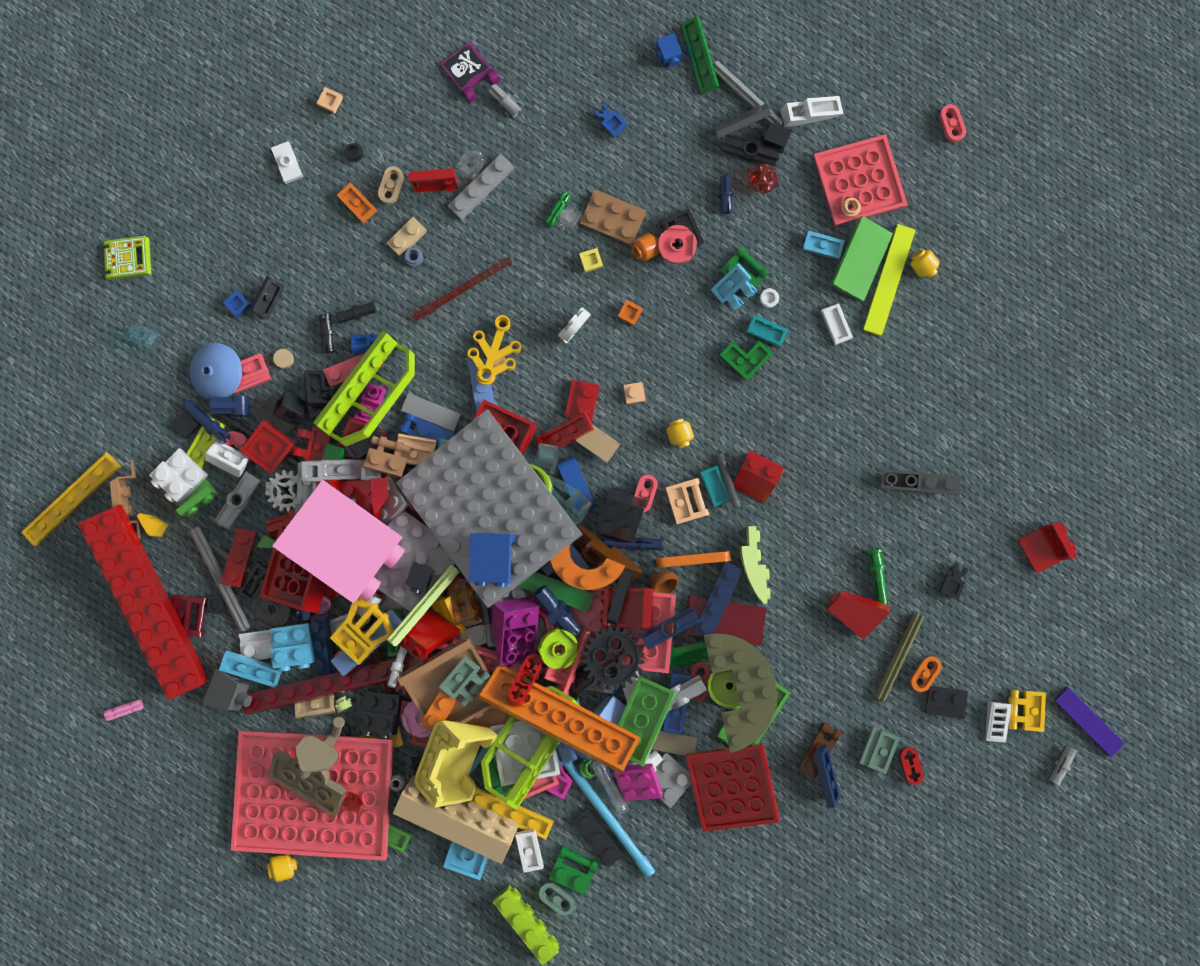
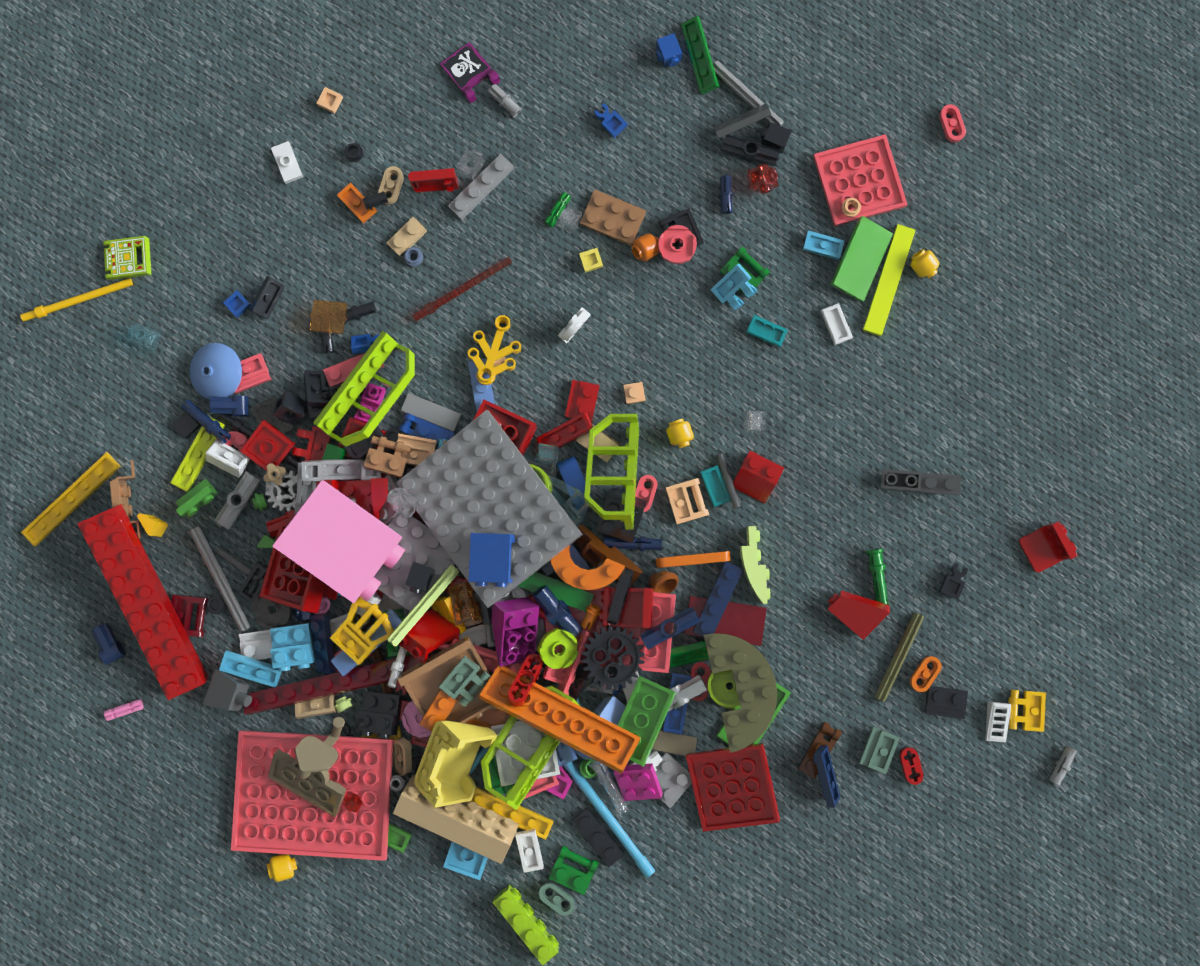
(42, 311): none -> yellow bar
(109, 647): none -> dark blue piece
(178, 476): white plate -> none
(238, 558): red plate -> none
(259, 502): none -> bright green plate
(280, 471): none -> tan plate
(283, 358): tan tile -> none
(328, 316): none -> clear orange piece
(375, 200): none -> black pin
(402, 756): none -> tan plate
(403, 502): none -> clear brick
(590, 617): none -> orange pin
(630, 312): orange plate -> none
(630, 466): none -> lime plate
(746, 364): green plate -> none
(754, 421): none -> clear brick
(769, 298): white tile -> none
(811, 110): white slope -> none
(1088, 721): dark purple tile -> none

